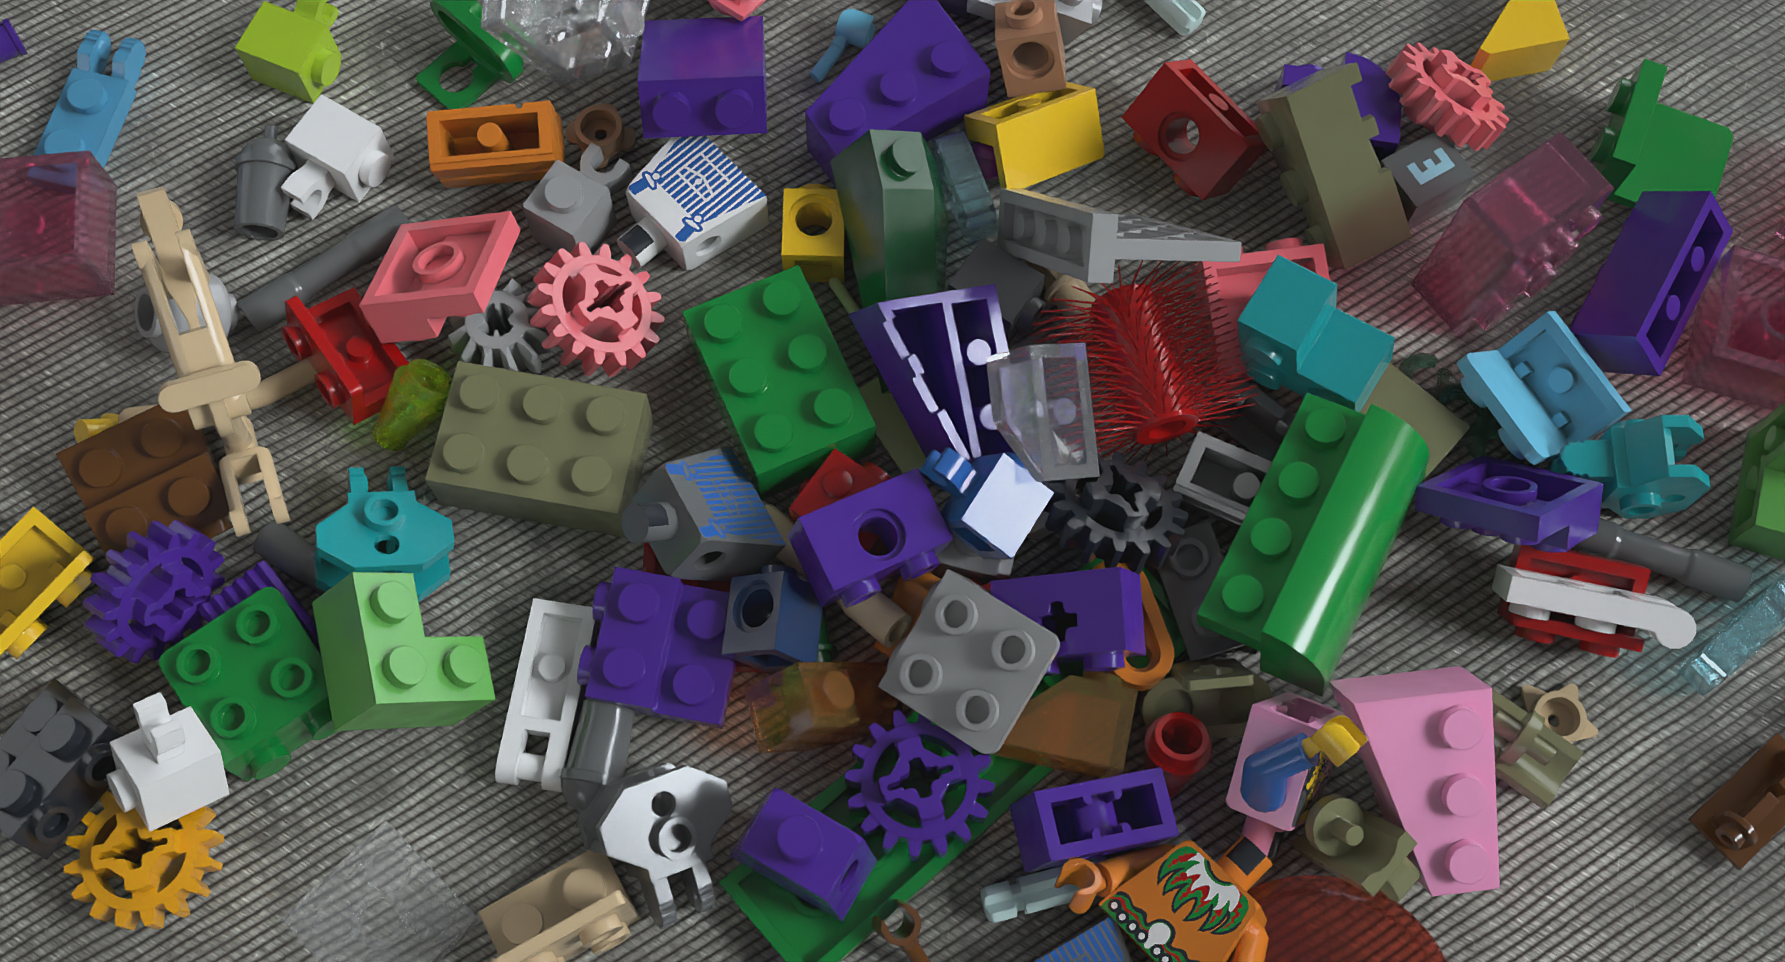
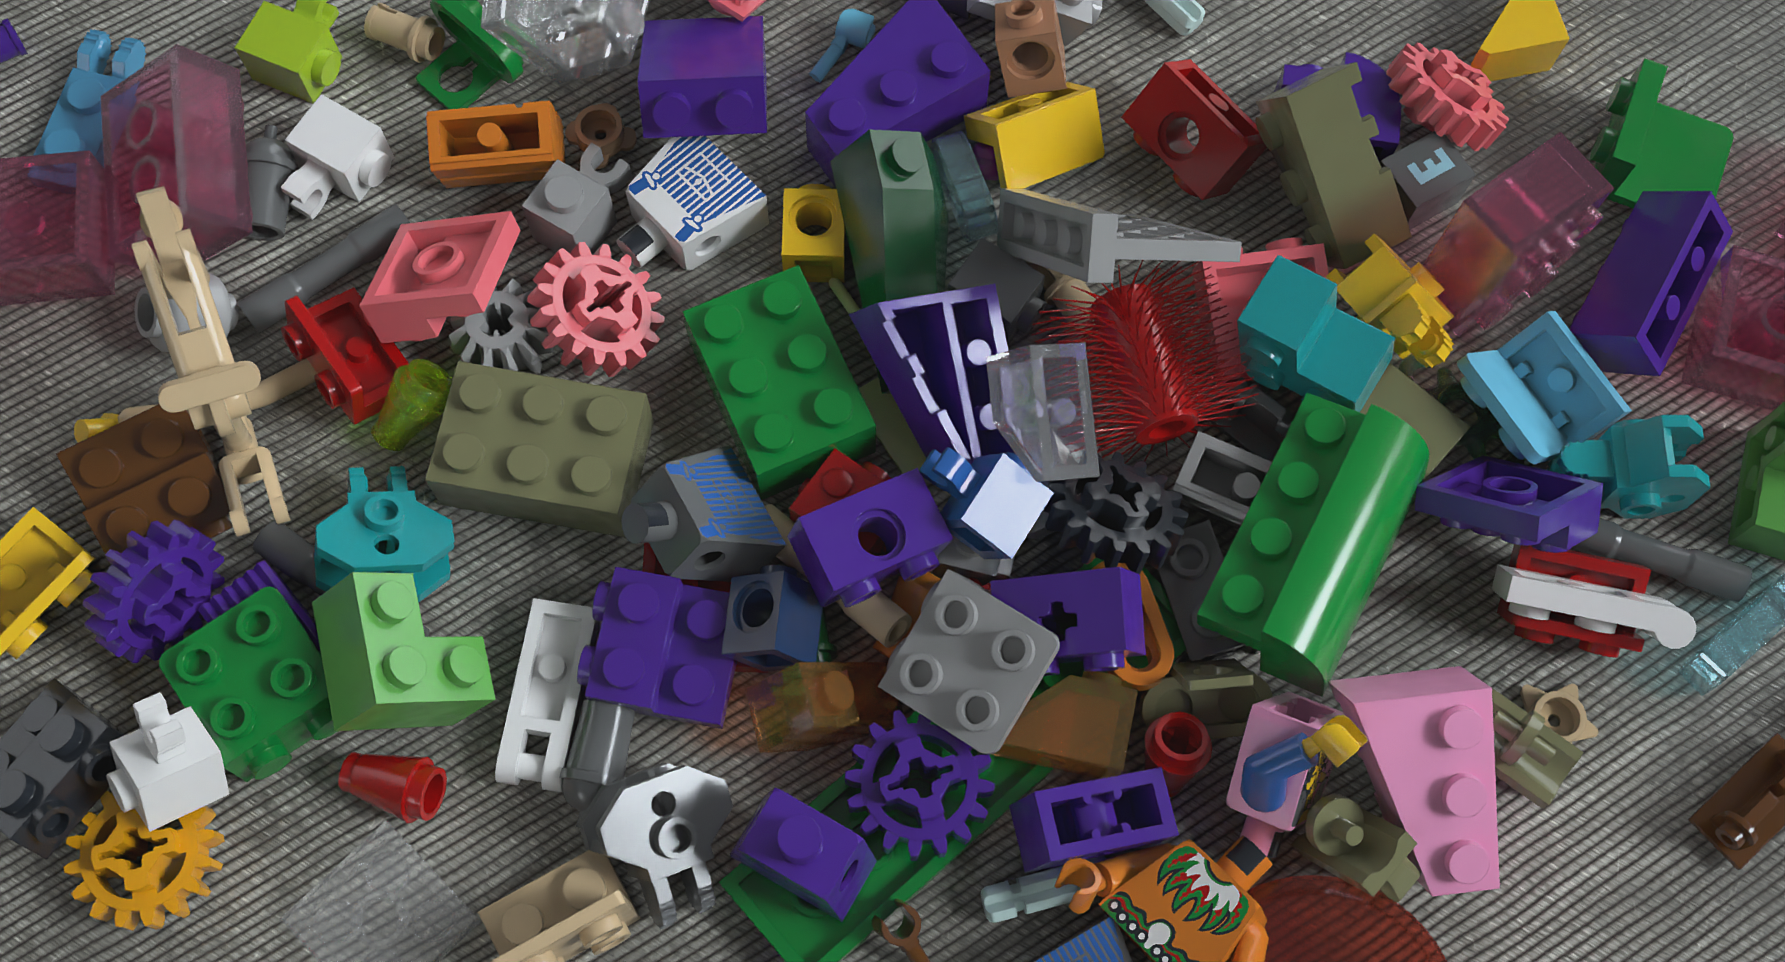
(181, 130): none -> clear pink brick
(396, 784): none -> red cone
(418, 37): none -> tan pin
(1398, 303): none -> yellow hinge

